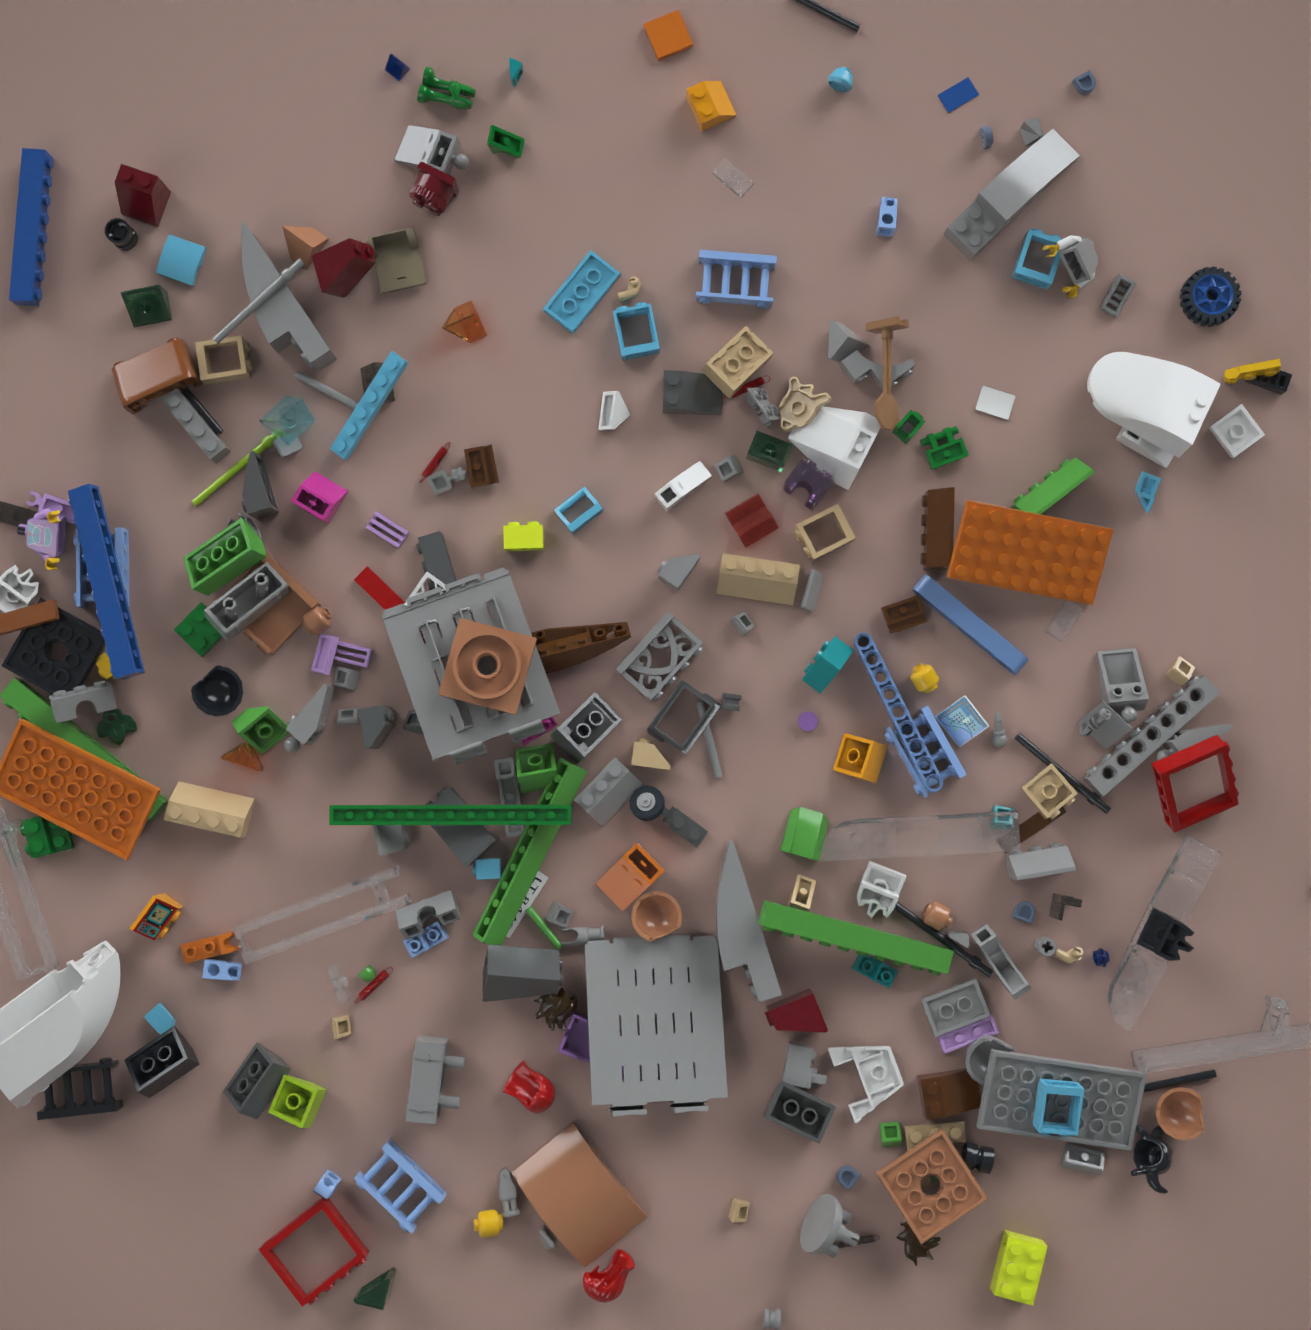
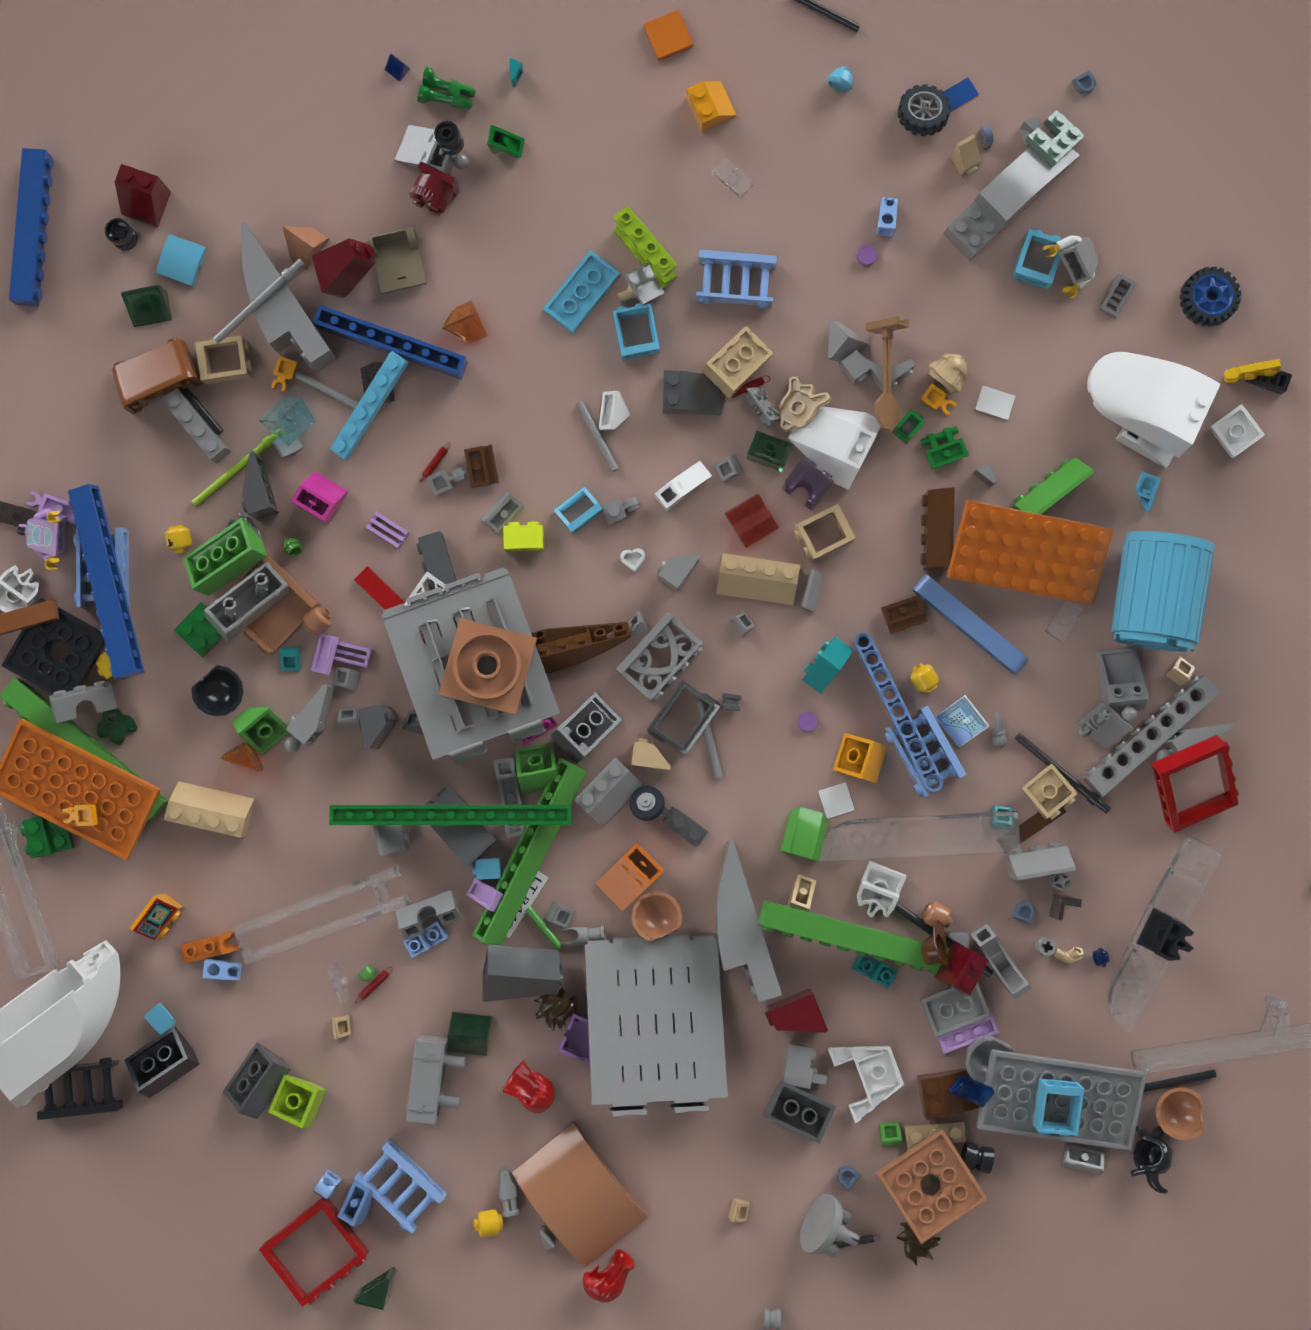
(82, 815): none -> light orange plate
(178, 538): none -> yellow head
(284, 370): none -> light orange plate
(290, 658): none -> teal slope
(292, 547): none -> bright green plate
(357, 1204): none -> medium blue slope
(388, 340): none -> blue brick
(449, 138): none -> black wheel
(469, 1033): none -> clear green slope
(484, 894): none -> lavender tile
(501, 512): none -> light grey slope
(597, 436): none -> light grey bar
(615, 511): none -> light grey plate
(633, 559): none -> white tile
(637, 624): none -> light grey slope
(644, 246): none -> lime fence
(644, 283): none -> light grey piece
(836, 800): none -> white sticker
(866, 255): none -> medium lavender tile
(926, 97): none -> black wheel
(934, 947): none -> reddish brown piece
(935, 397): none -> light orange plate
(950, 371): none -> tan helmet
(963, 969): none -> dark red slope
(966, 156): none -> tan slope
(972, 1090): none -> clear blue tile
(986, 474): none -> light grey slope
(1018, 1267): neon yellow piece -> none
(1063, 882): none -> light grey wheel
(1066, 138): none -> plate
(1162, 590): none -> medium azure container

